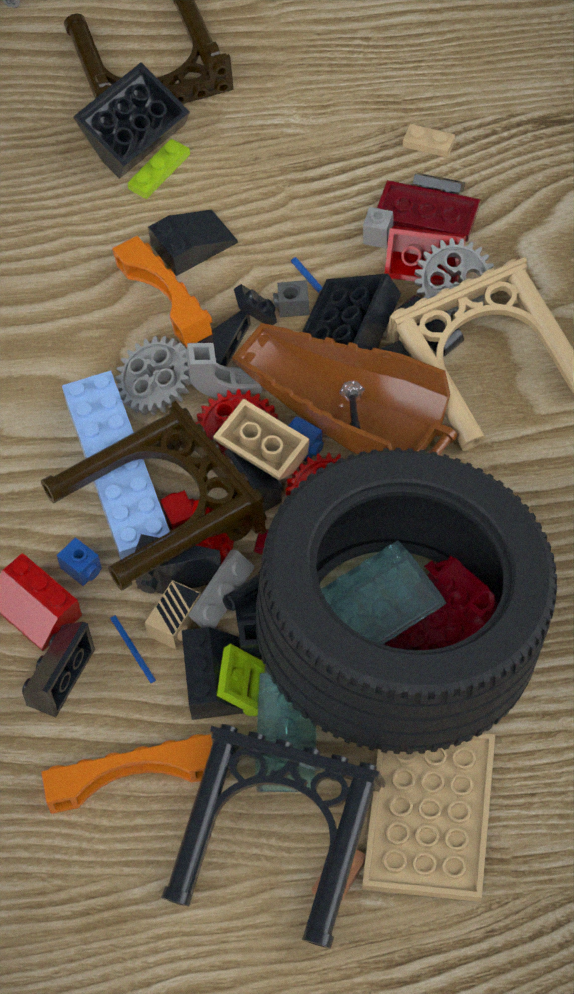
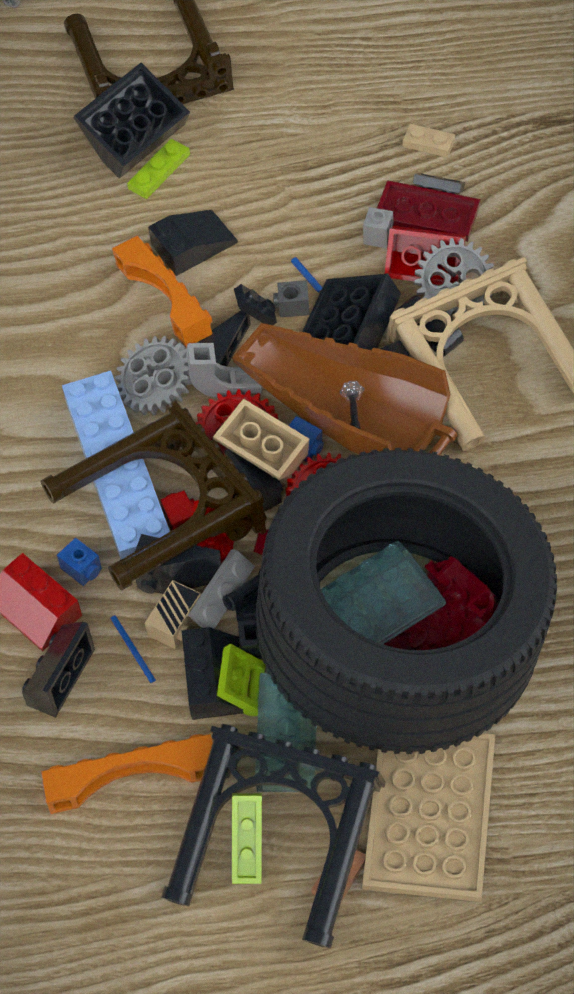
(246, 838): none -> lime plate

